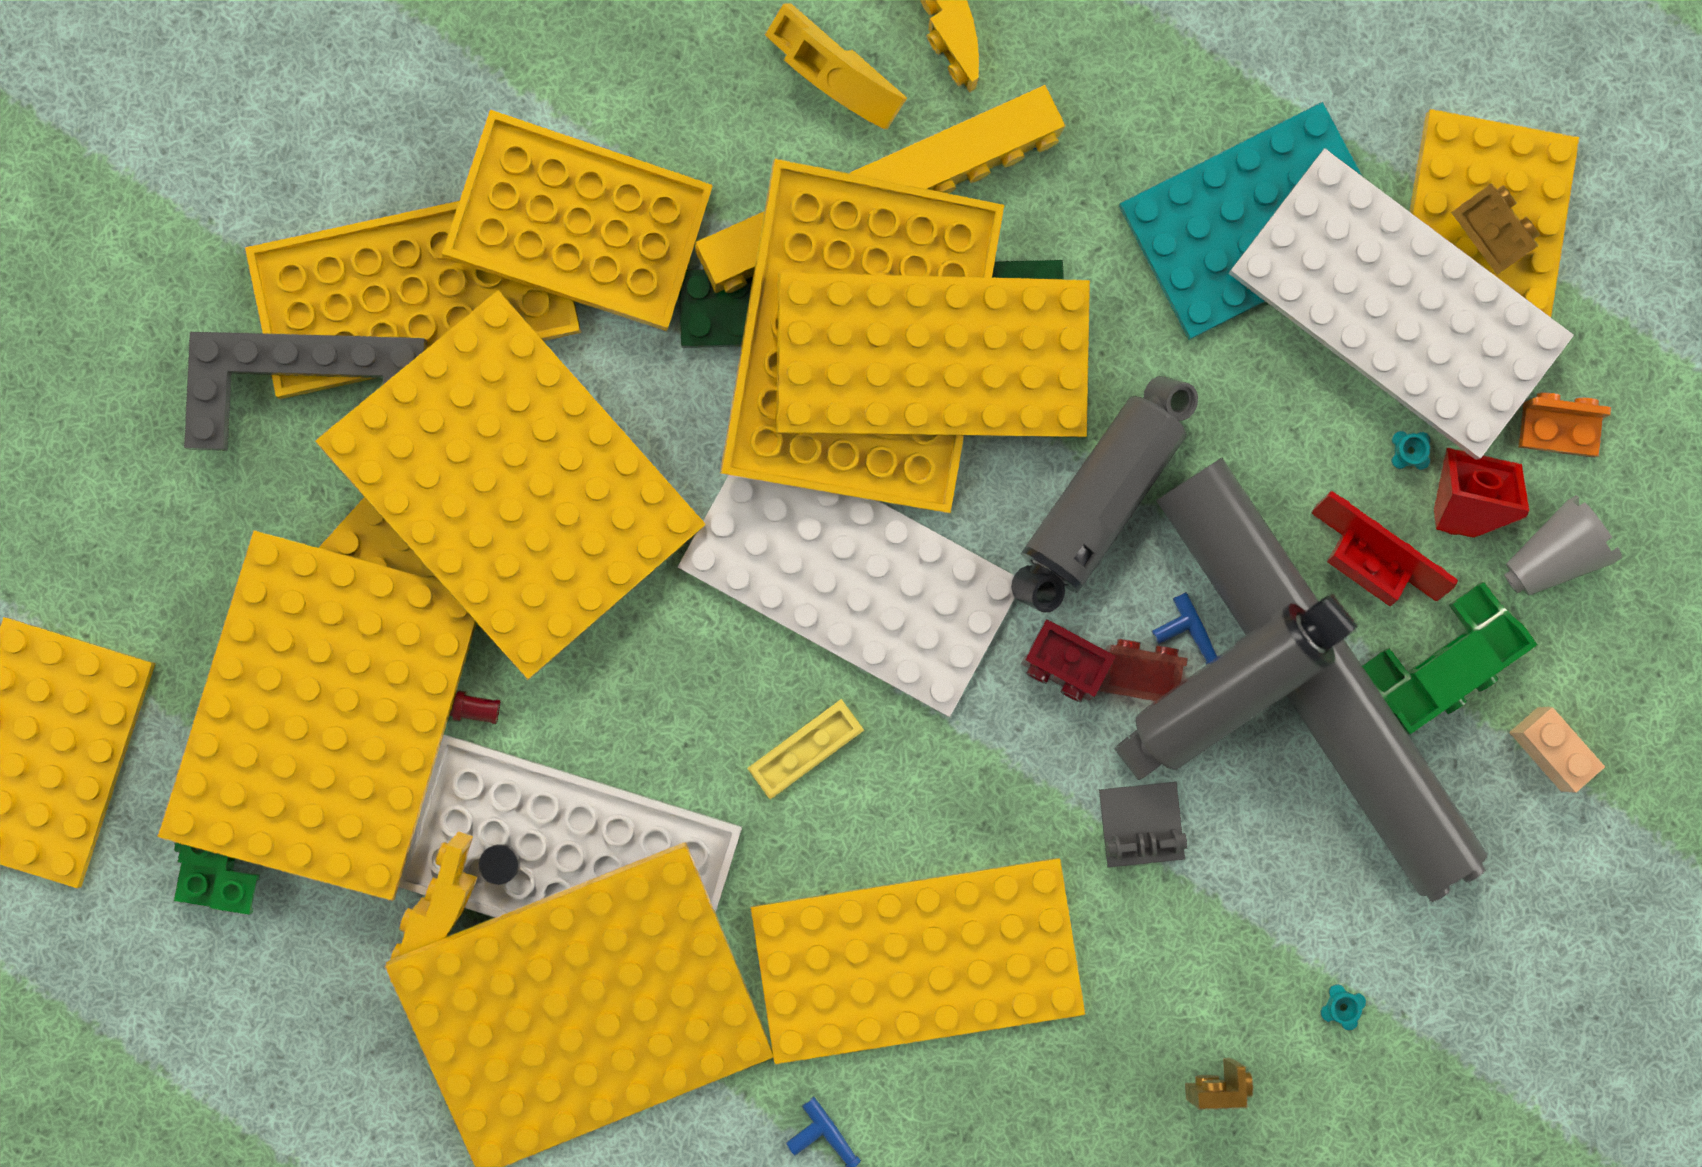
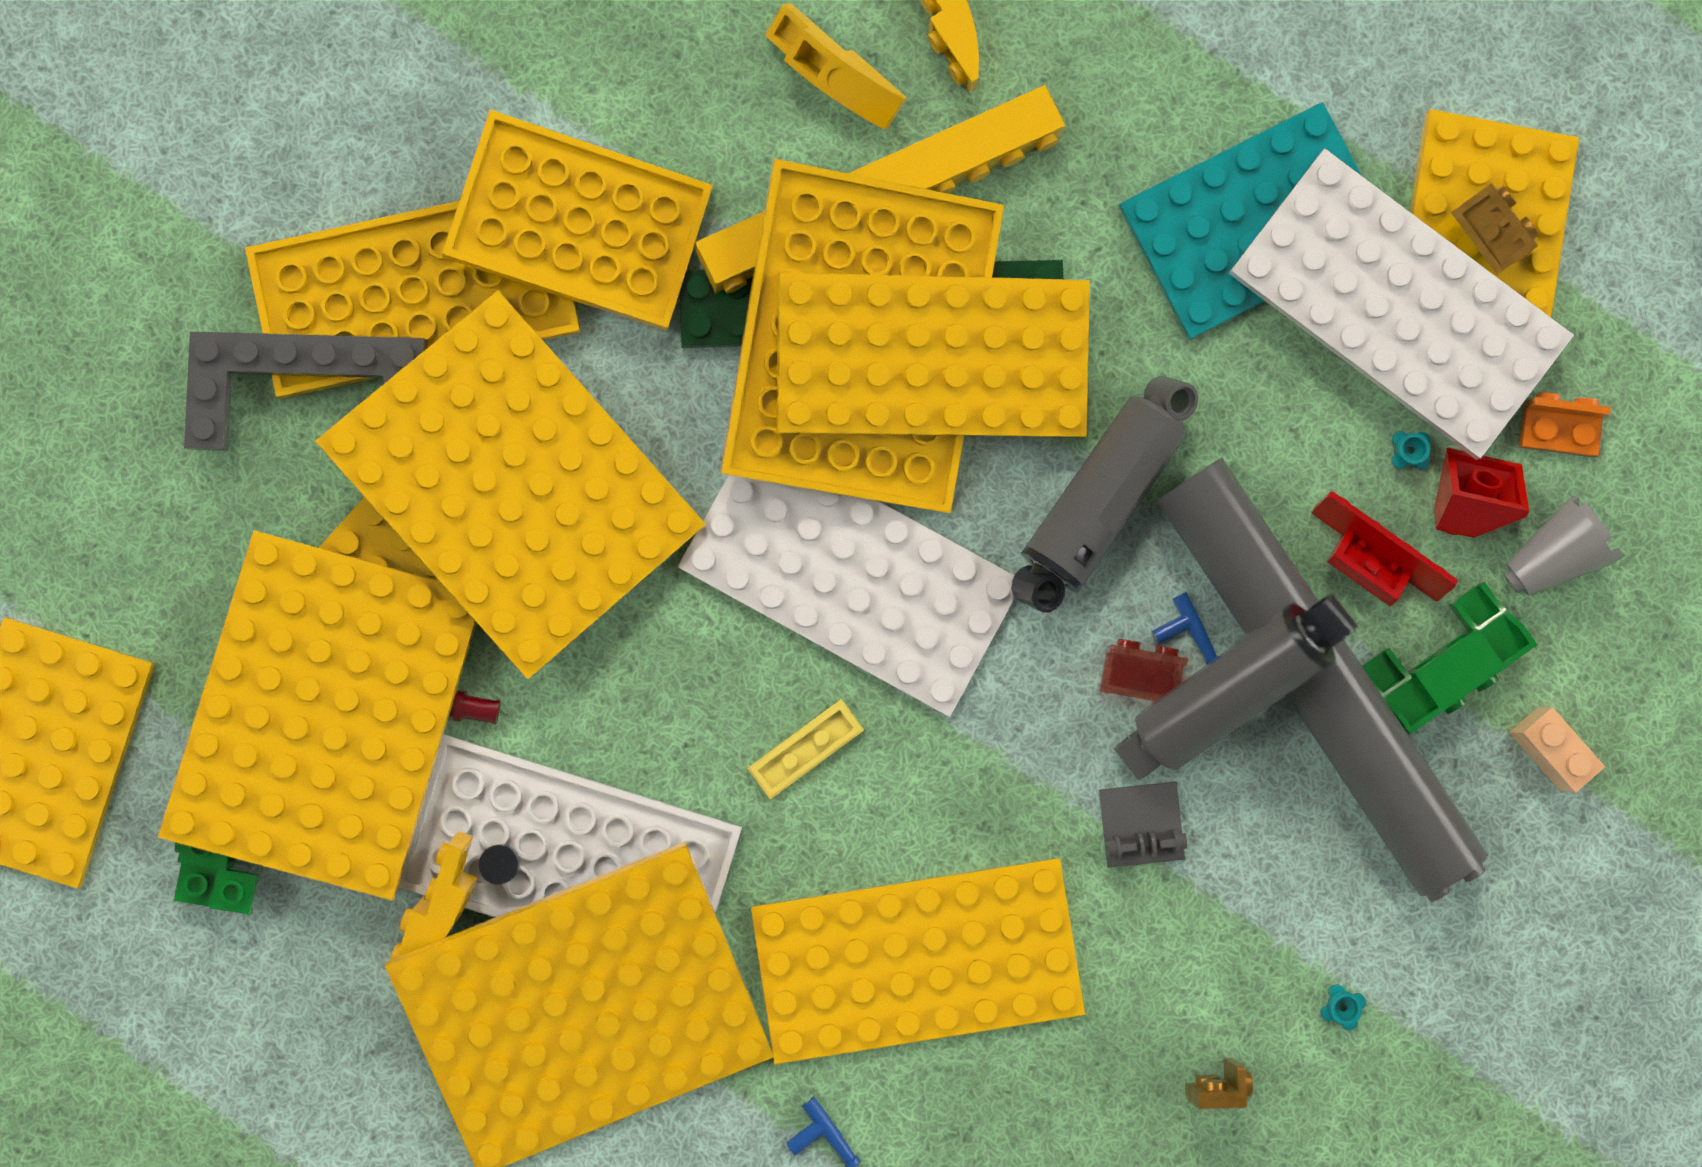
(1067, 661): dark red bracket -> none

